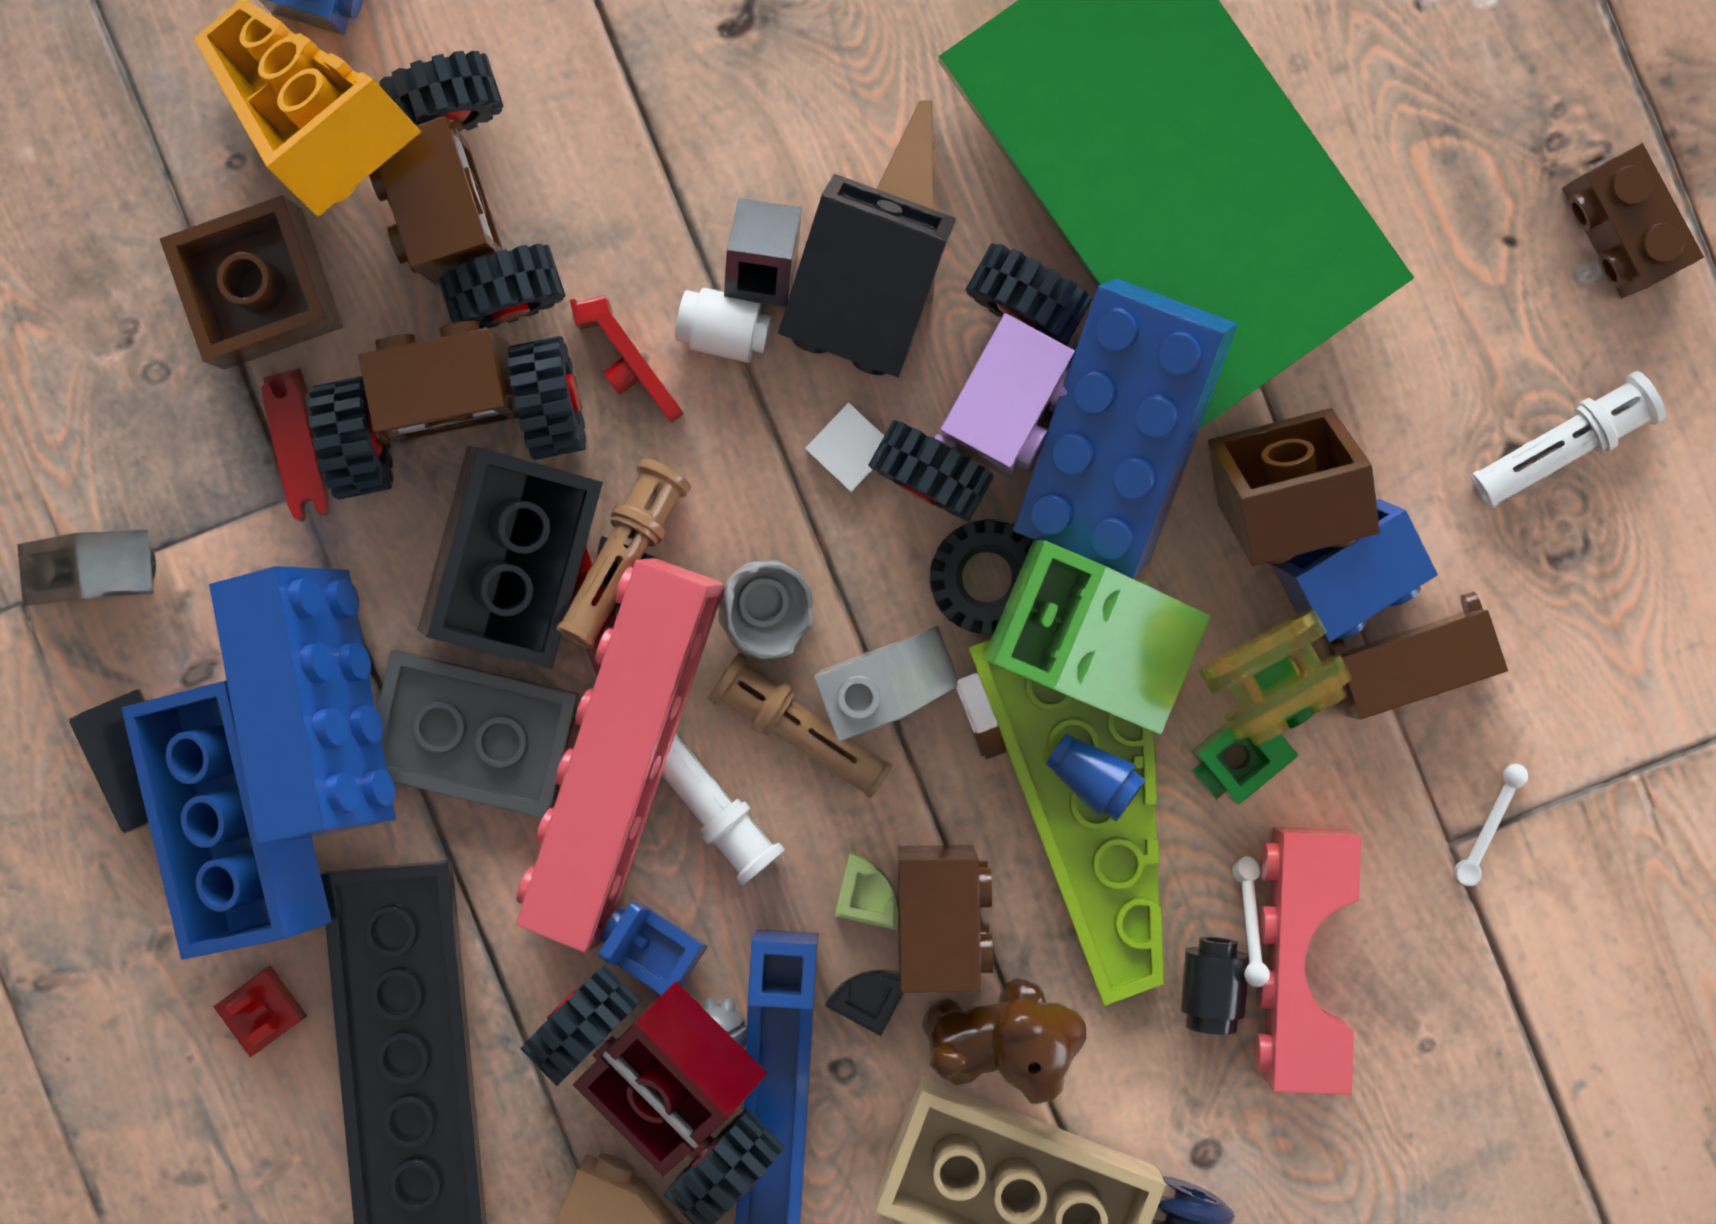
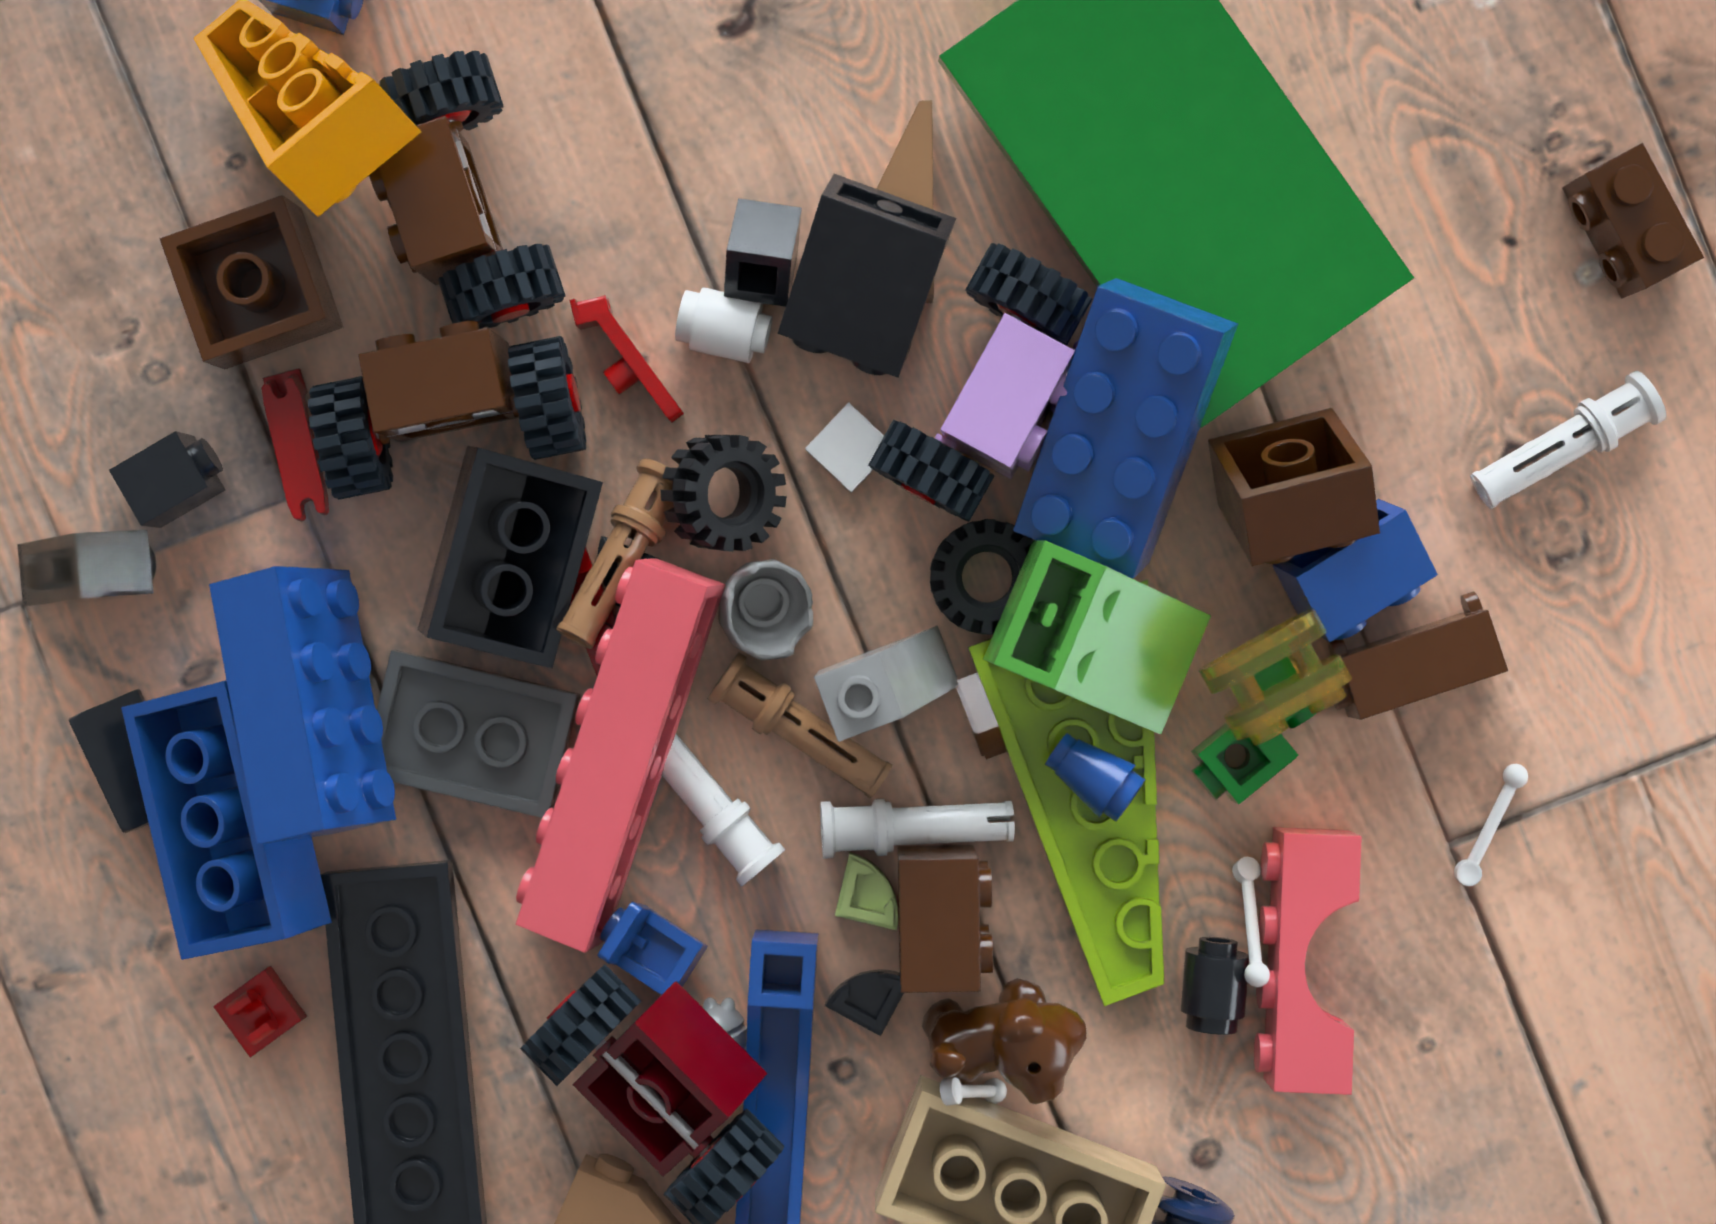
(169, 478): none -> black brick
(755, 499): none -> black tyre
(882, 826): none -> white pin
(953, 1092): none -> white hinge

